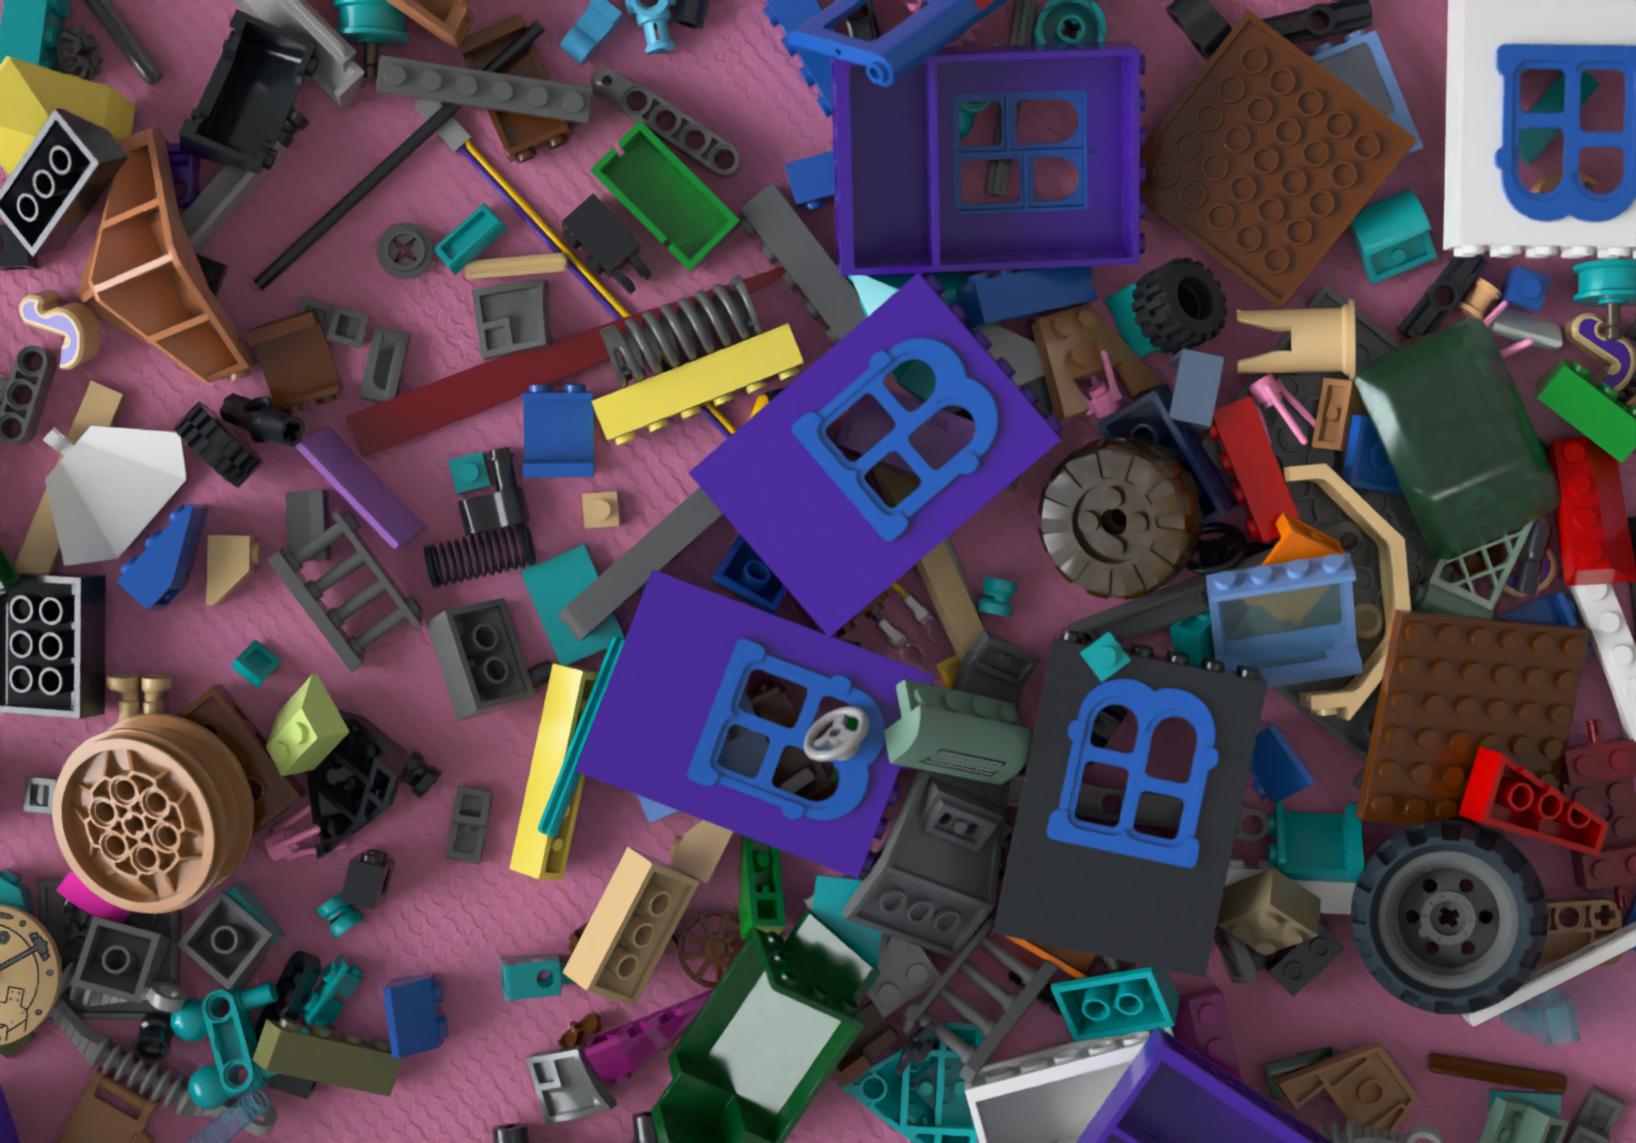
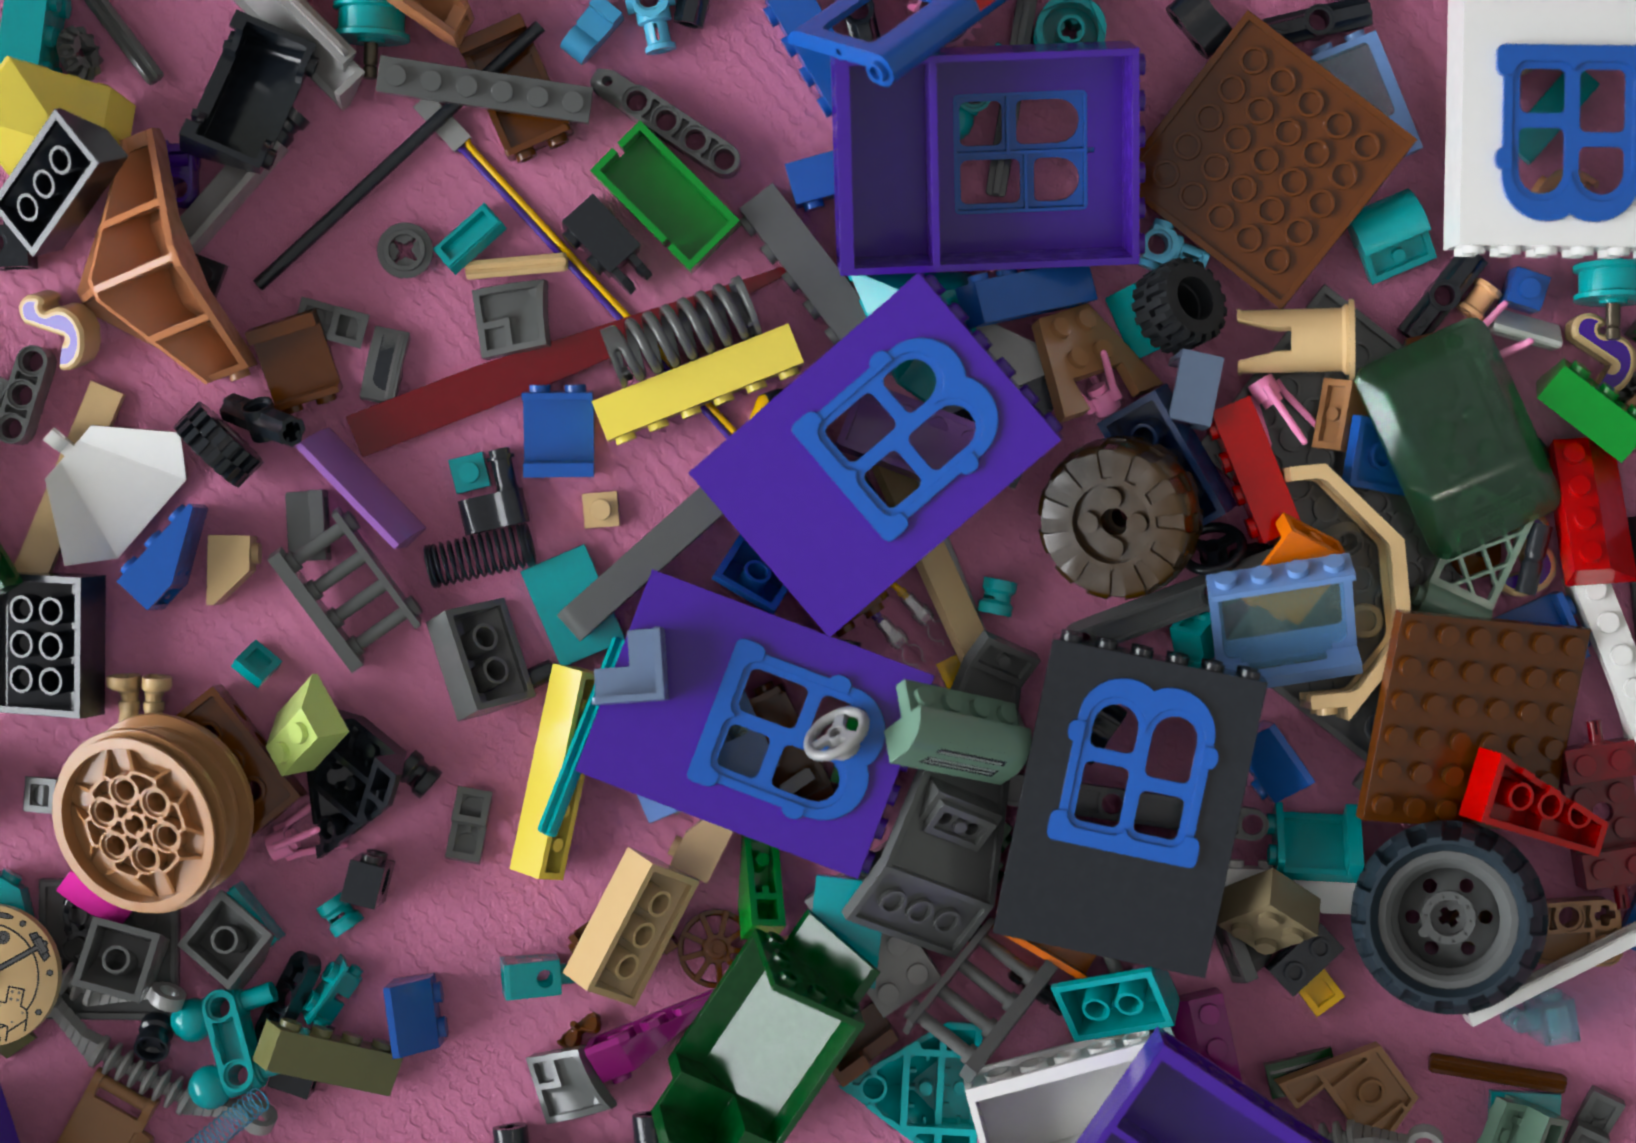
(644, 679): none -> sand blue panel
(916, 1048): black animal -> none
(1105, 656): teal plate -> none
(1173, 248): none -> medium azure connector
(1321, 993): none -> yellow plate

